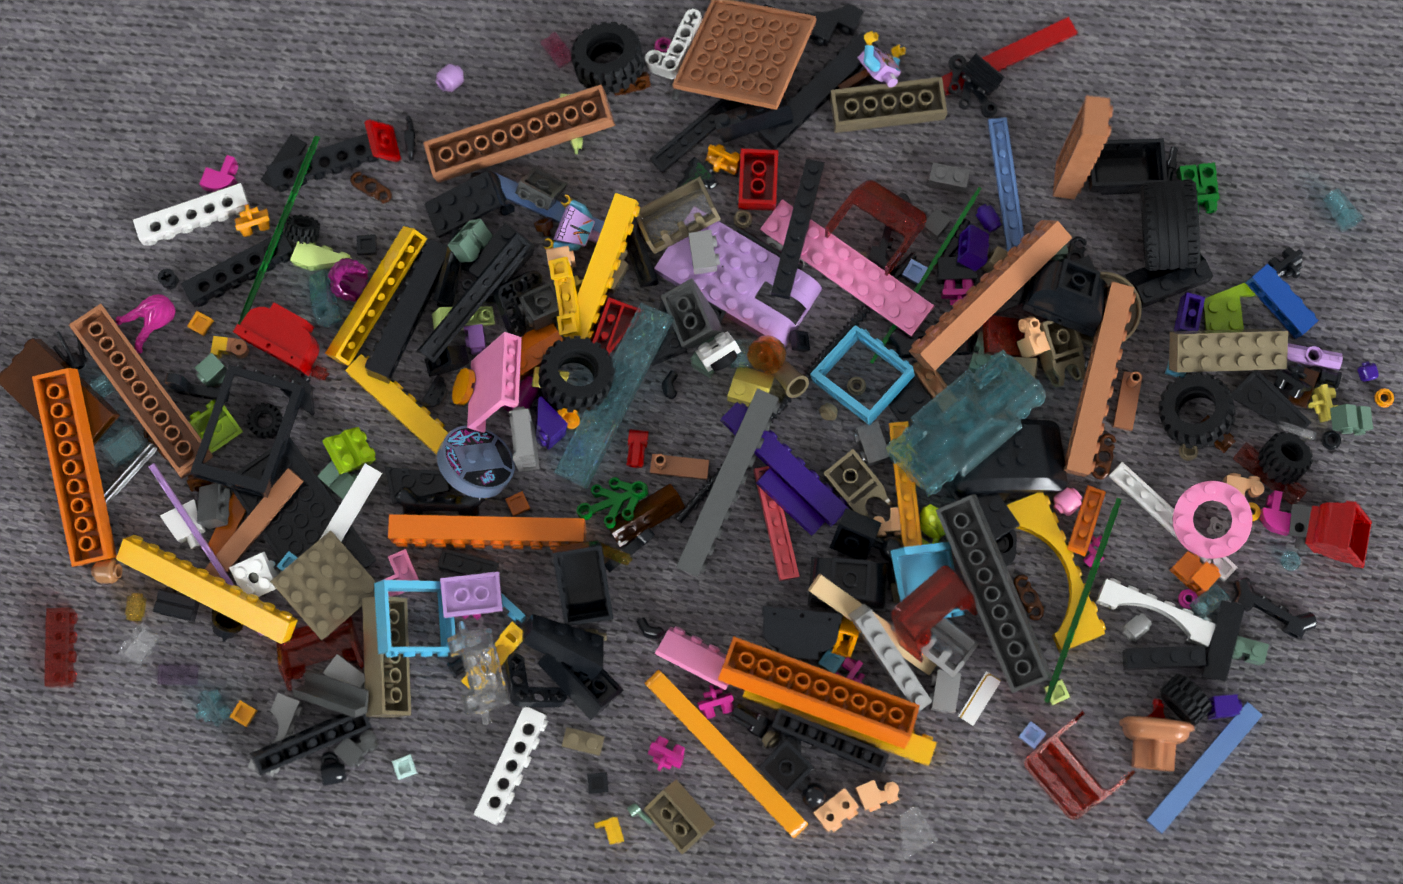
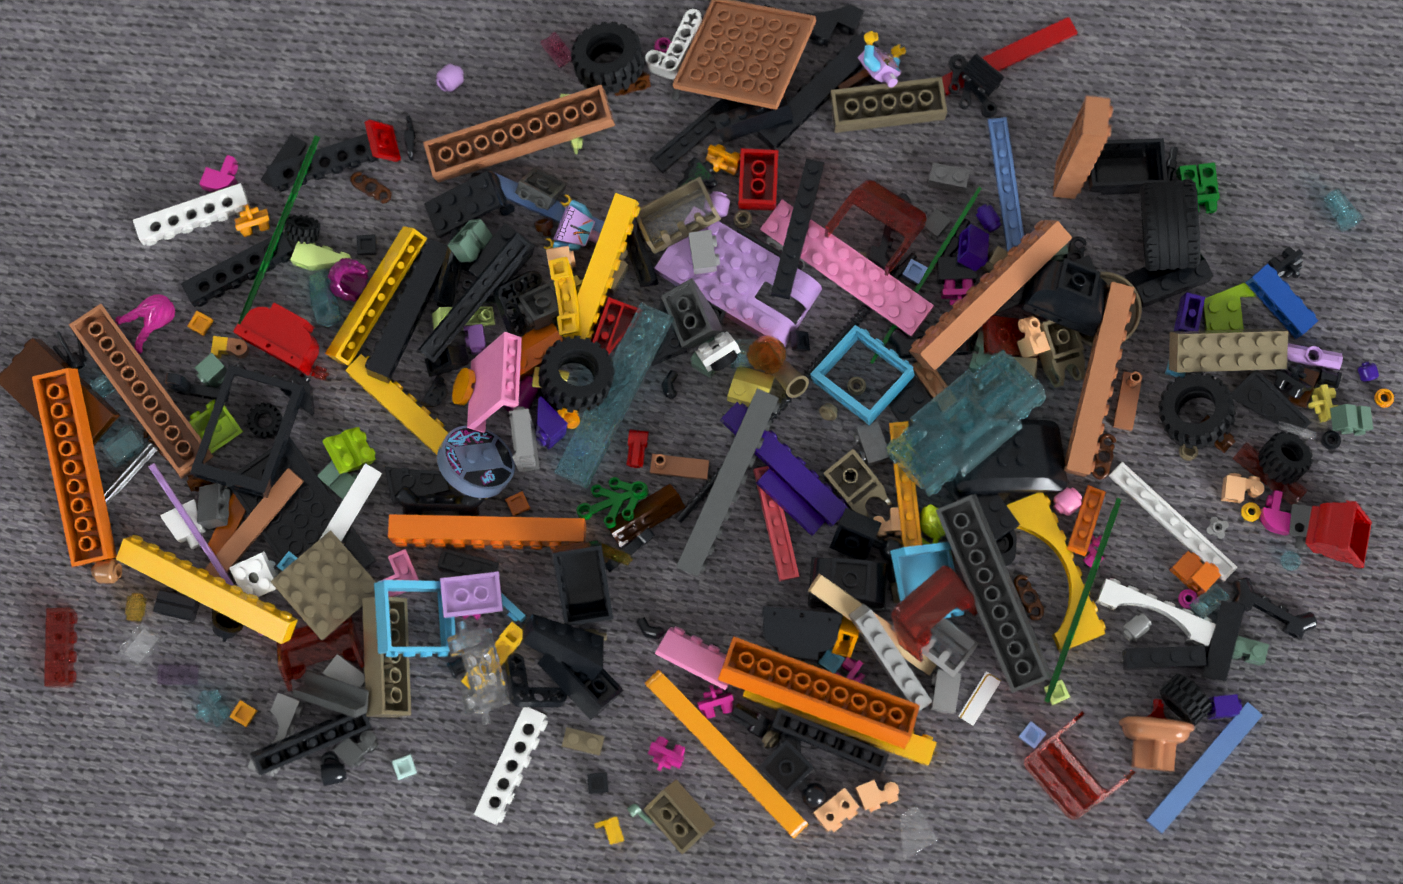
(162, 278): black bush -> none
(721, 203): none -> lavender head
(1207, 547): bright pink plate -> none

